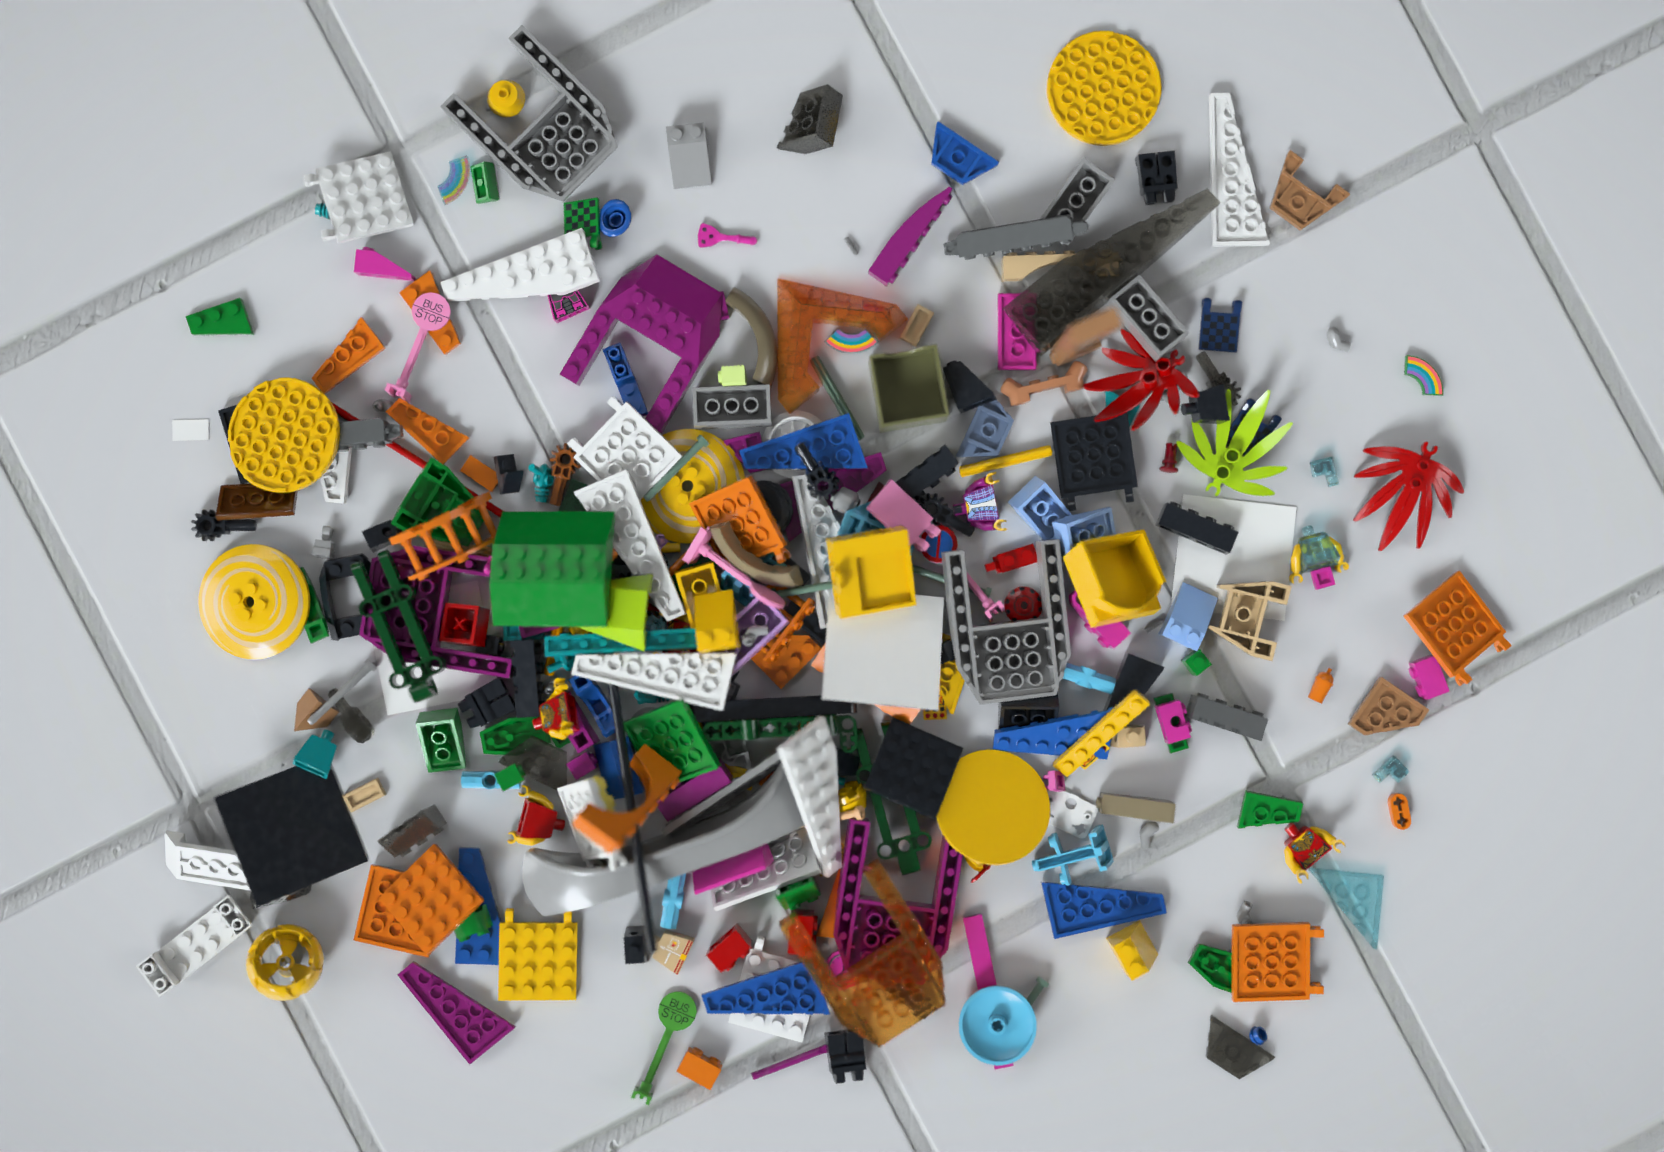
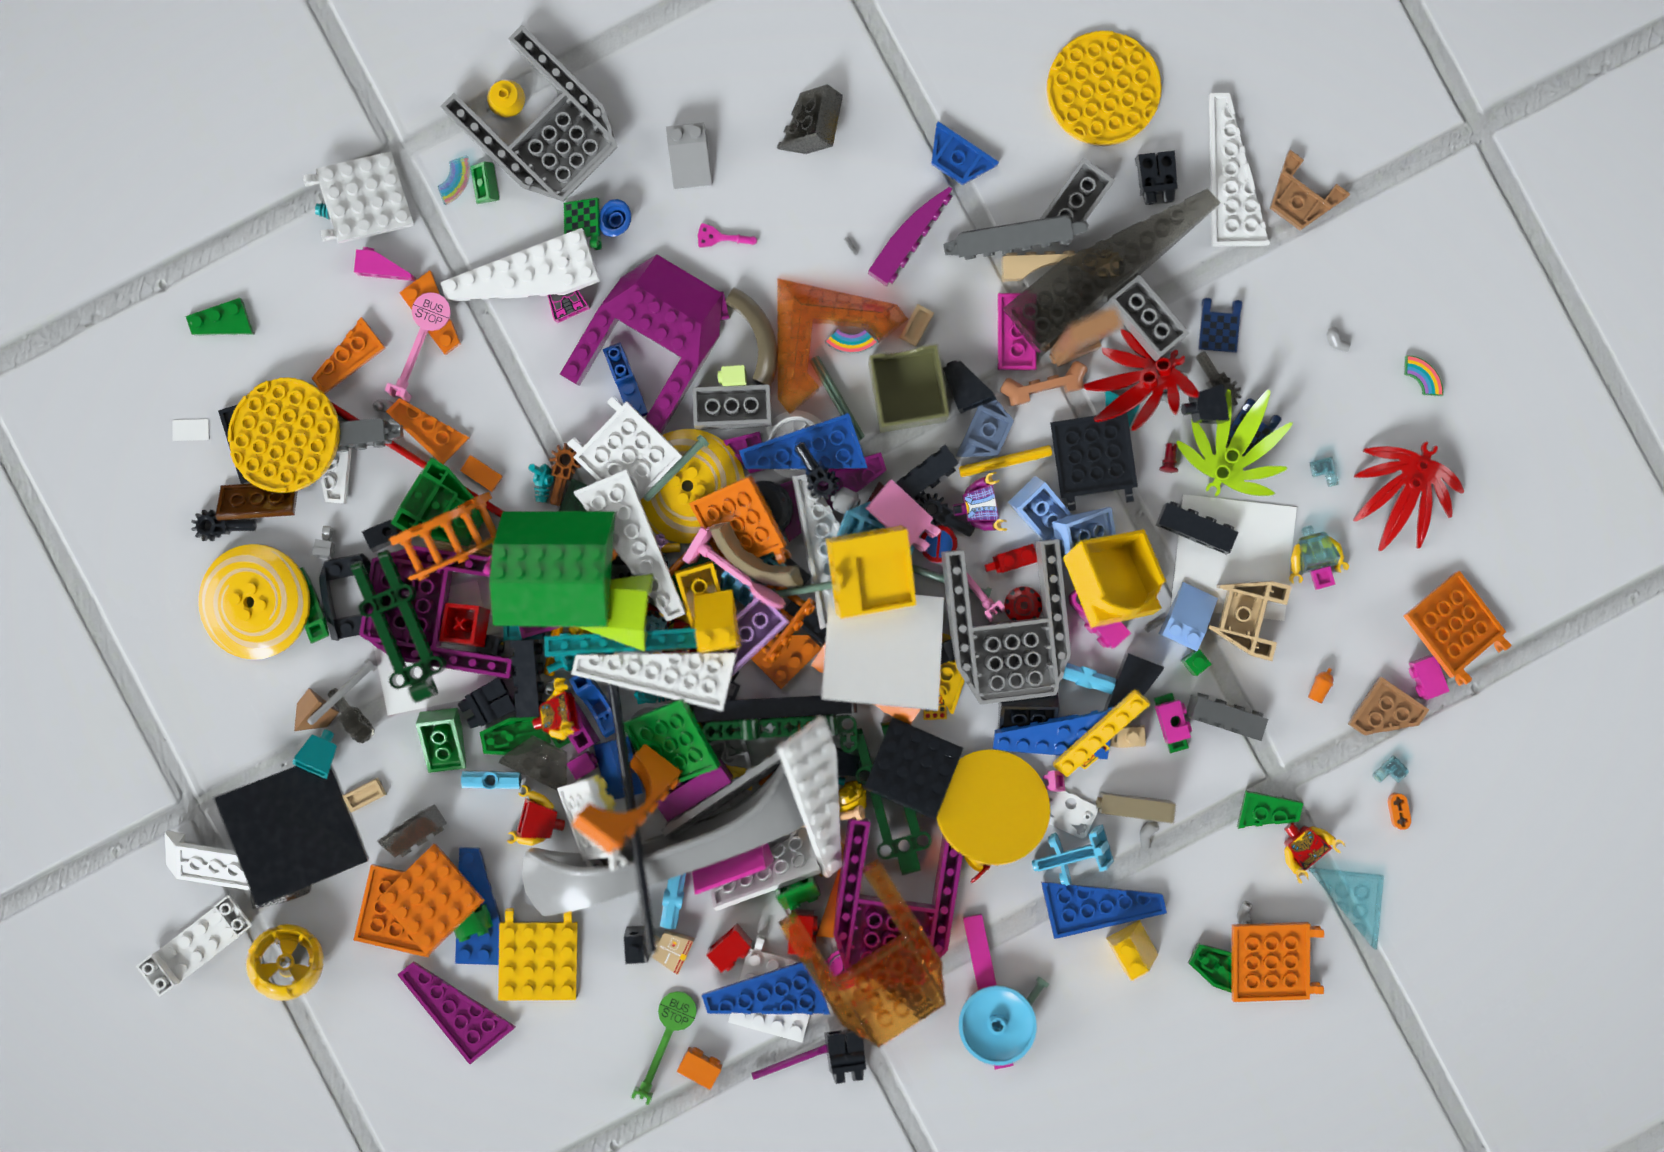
(507, 475): black slope -> none
(510, 776): green brick -> none
(753, 632): light grey arm -> none
(1233, 1050): clear smoke wing -> none
(1258, 1035): blue plate -> none

